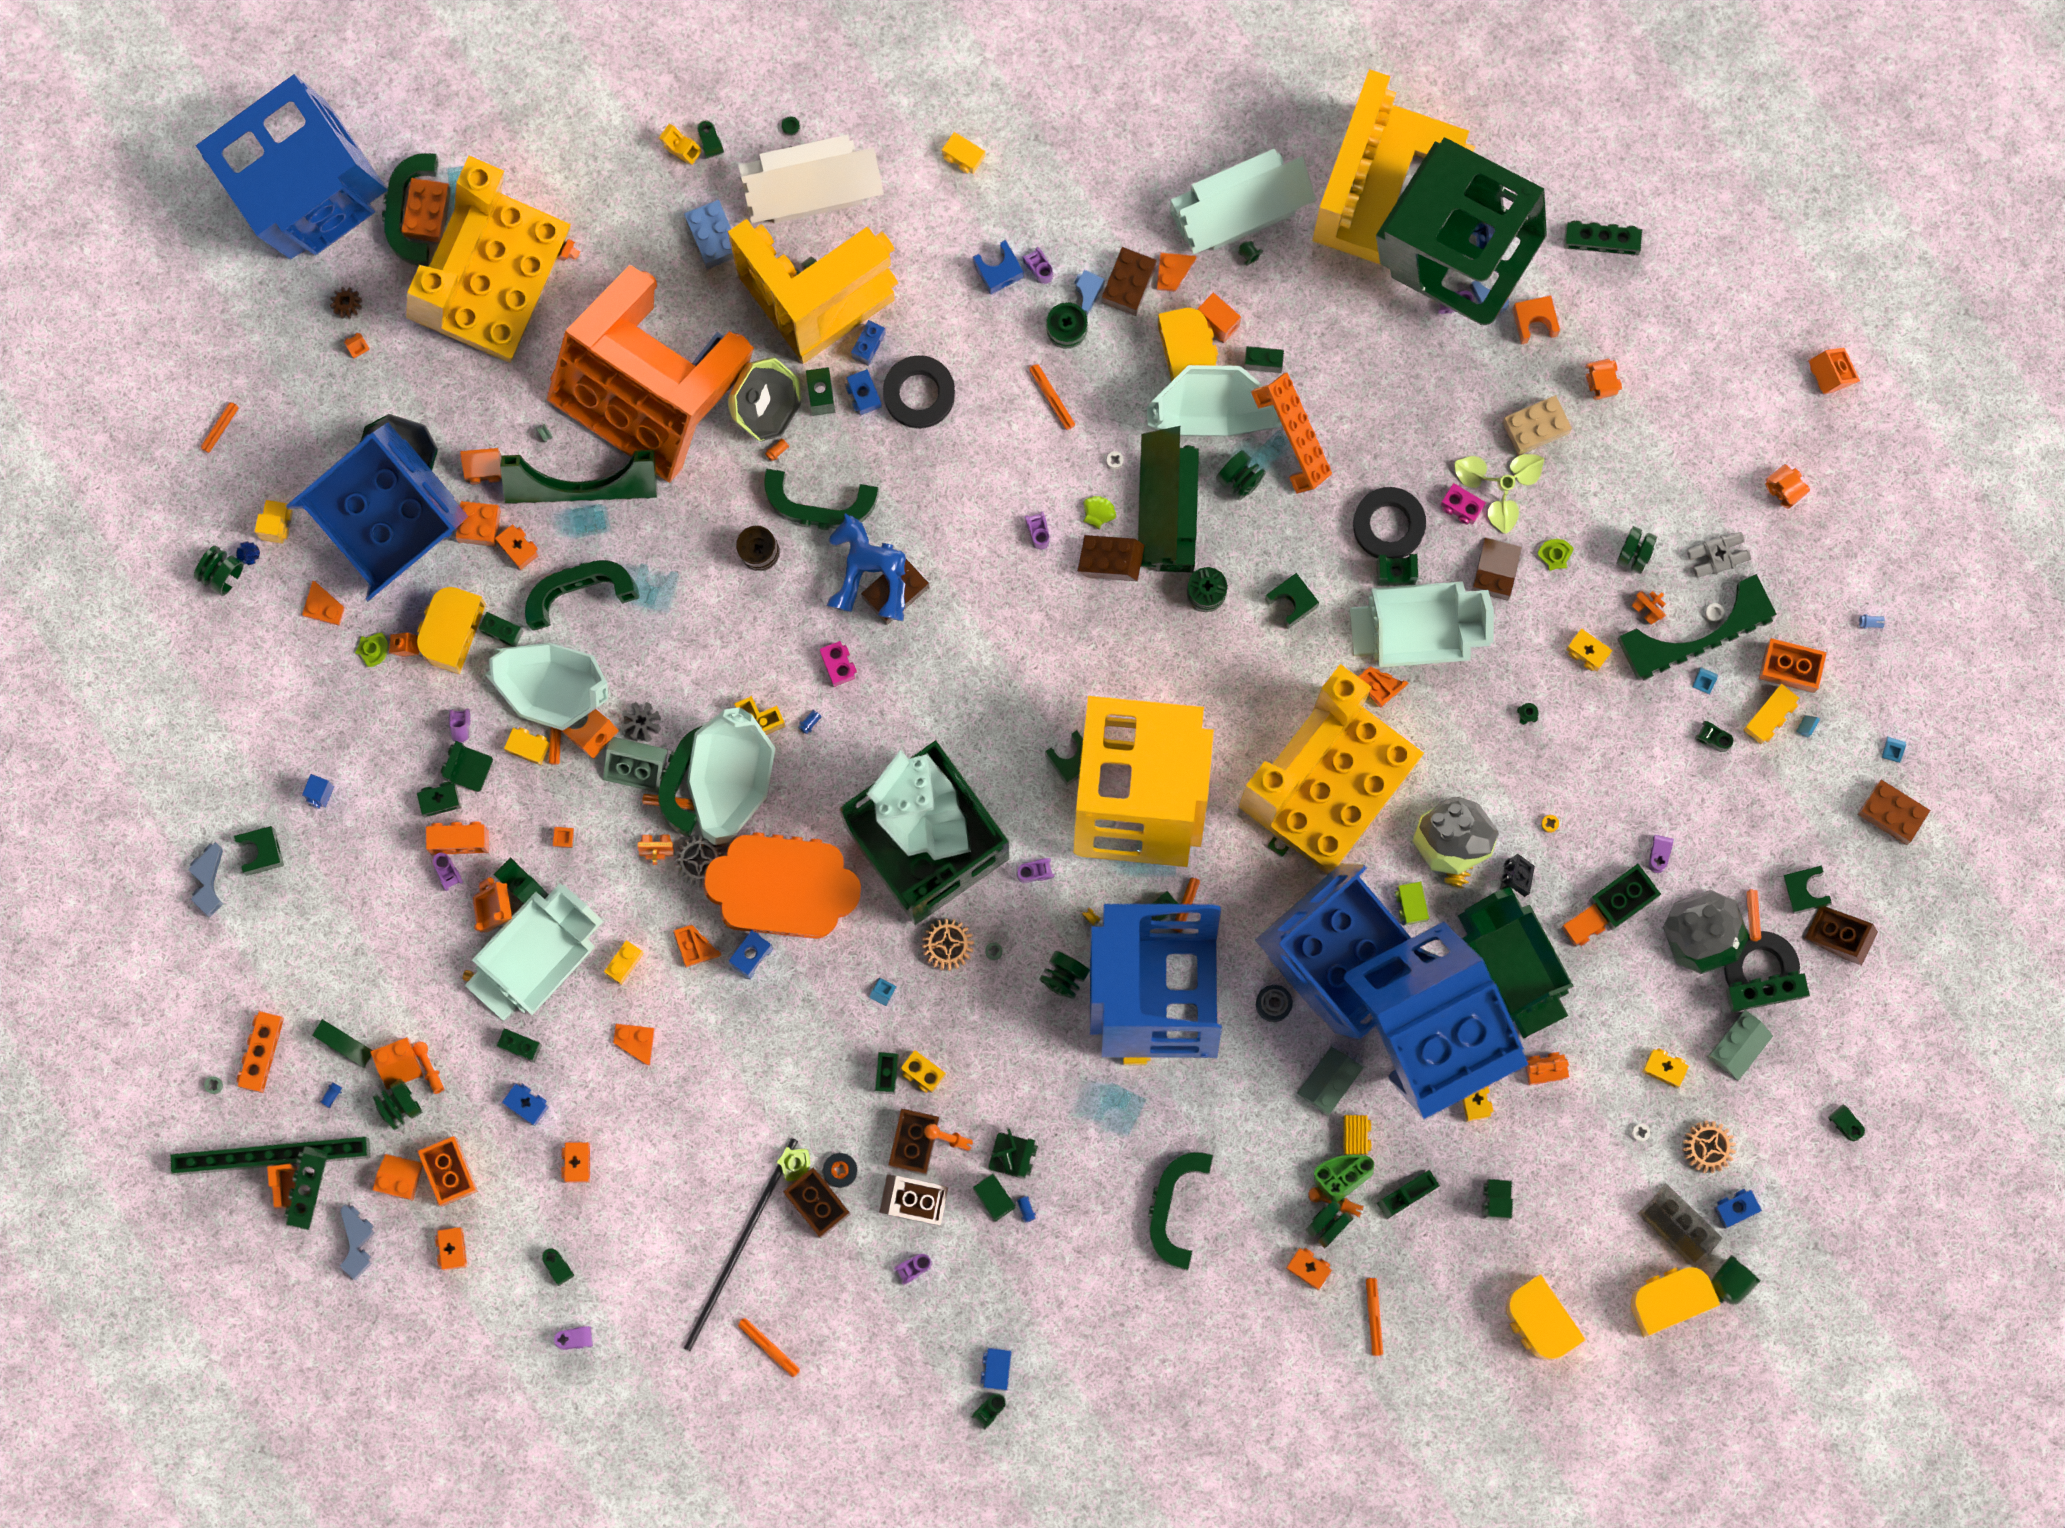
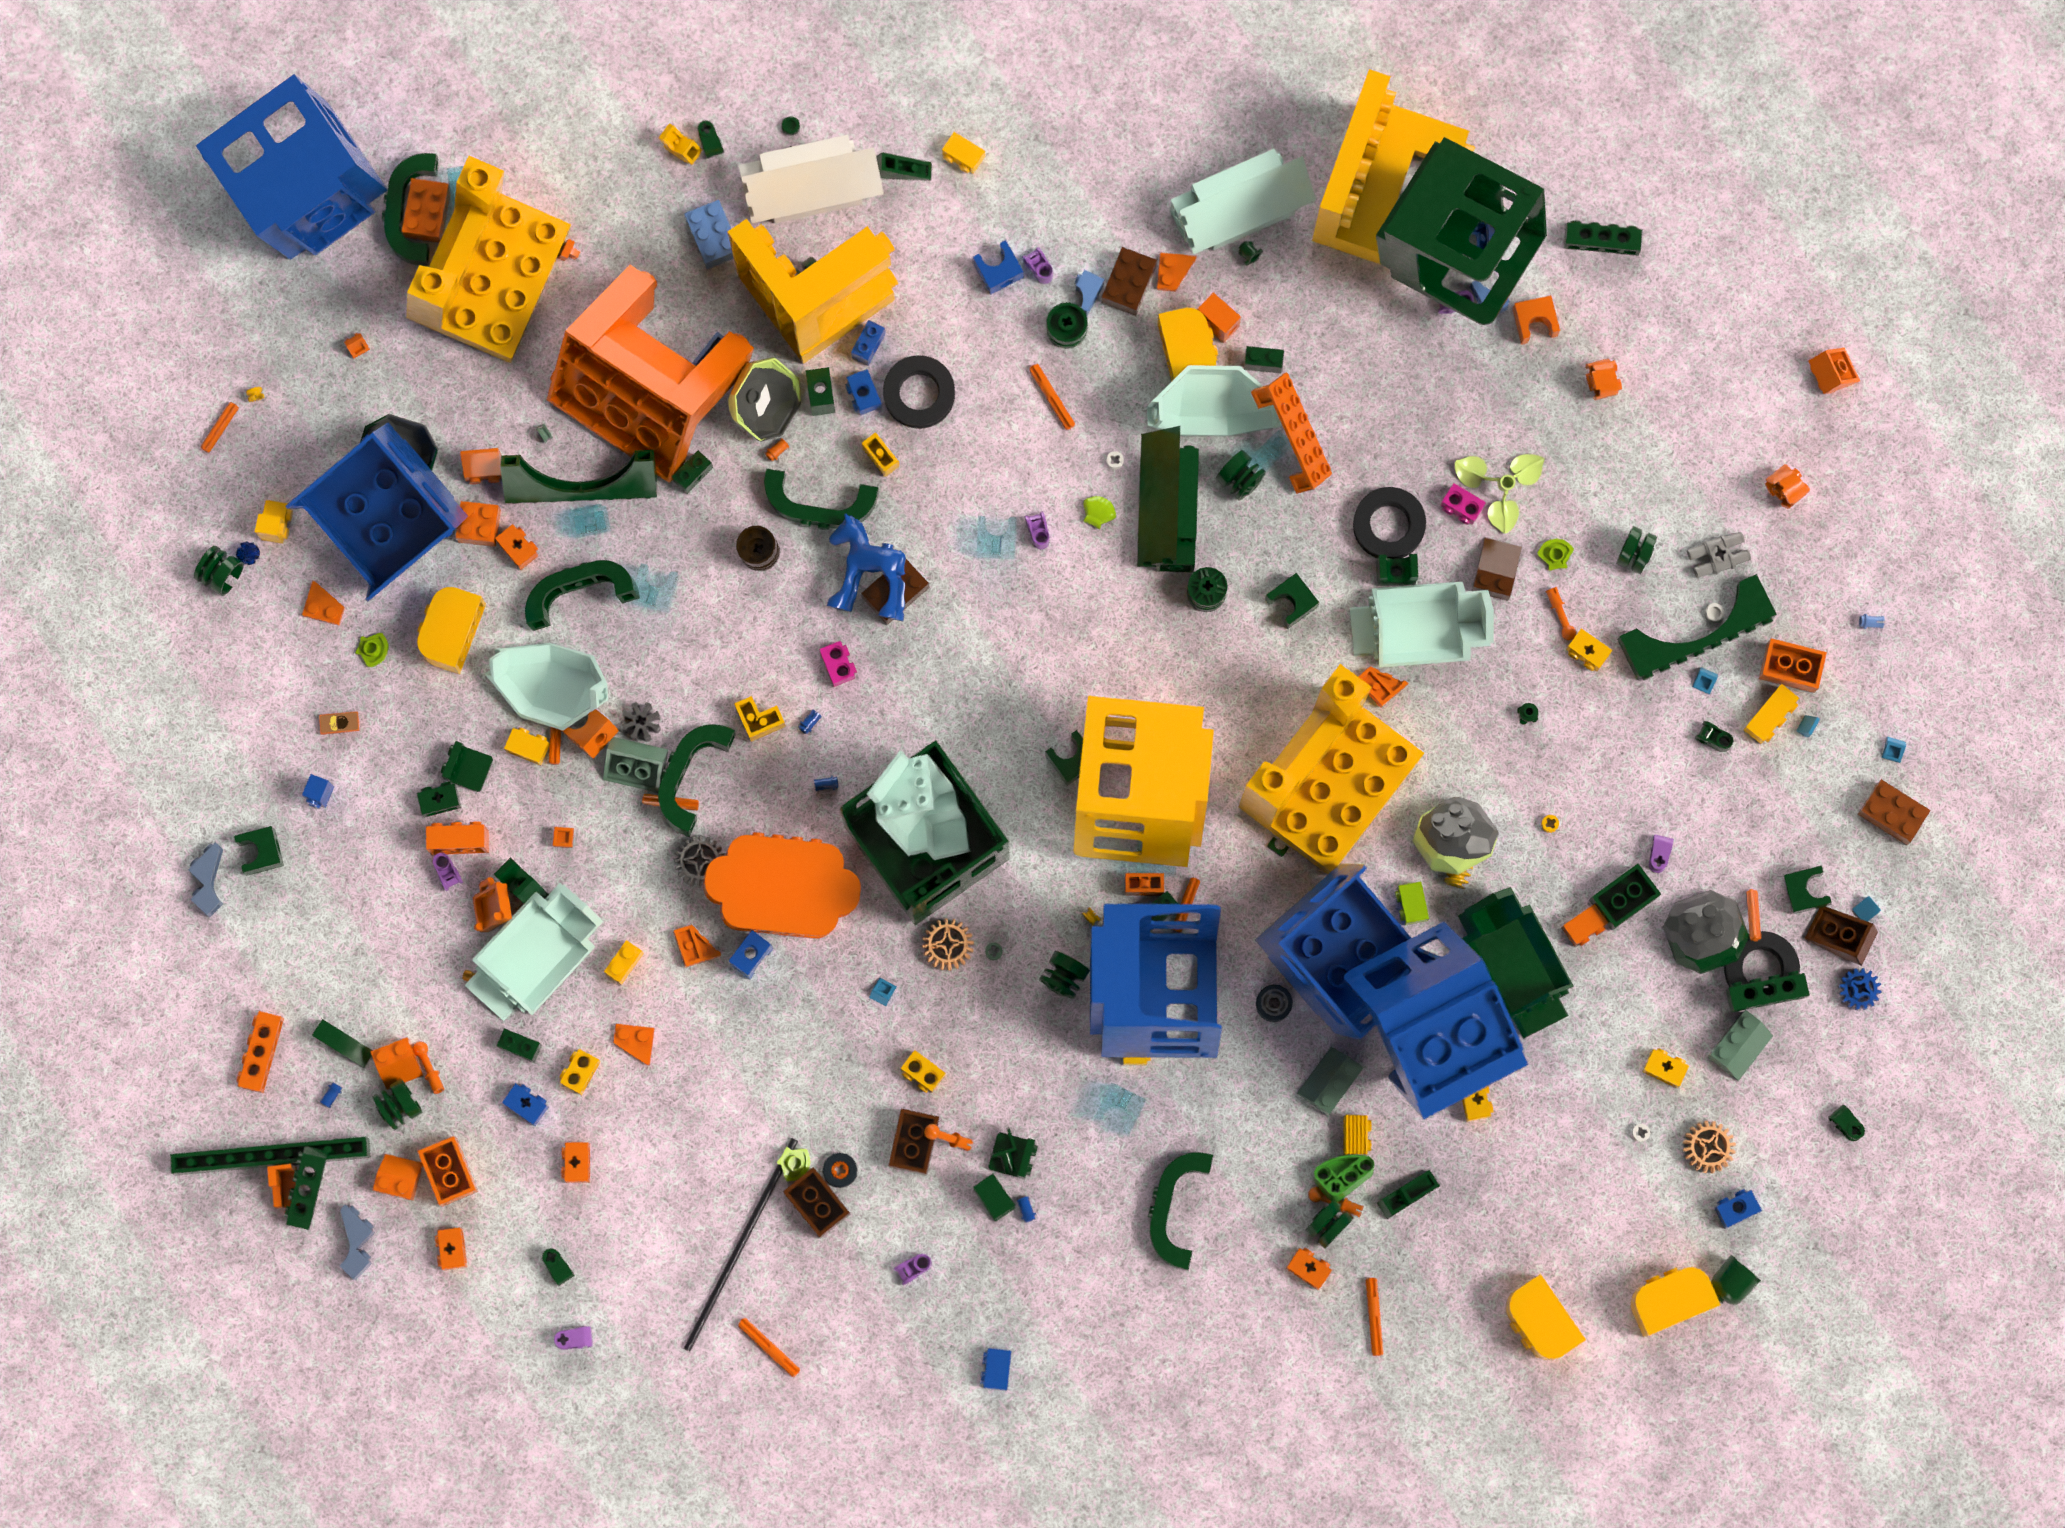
(219, 1086): sand green bush -> none
(255, 393): none -> yellow bush
(339, 723): none -> tile
(343, 309): reddish brown gear -> none
(403, 644): orange brick -> none
(459, 724): medium lavender piece -> none
(500, 629): dark green brick -> none
(584, 1074): none -> yellow brick
(655, 850): orange hips -> none
(692, 472): none -> dark green brick
(729, 773): light aqua panel -> none
(826, 783): none -> blue pin
(880, 454): none -> yellow brick
(886, 1073): dark green brick -> none
(903, 168): none -> dark green slope
(913, 1199): reddish brown slope -> none
(988, 1411): dark green piece -> none
(996, 546): none -> clear light blue piece
(1037, 871): medium lavender piece -> none
(1111, 558): reddish brown brick -> none
(1144, 884): none -> orange brick
(1498, 1200): dark green brick -> none
(1517, 875): black bracket -> none
(1537, 425): tan brick -> none
(1547, 1069): orange brick -> none
(1568, 631): none -> orange pin
(1643, 600): orange hips -> none
(1680, 1226): clear smoke slope -> none
(1853, 984): none -> blue gear
(1866, 909): none -> dark azure slope

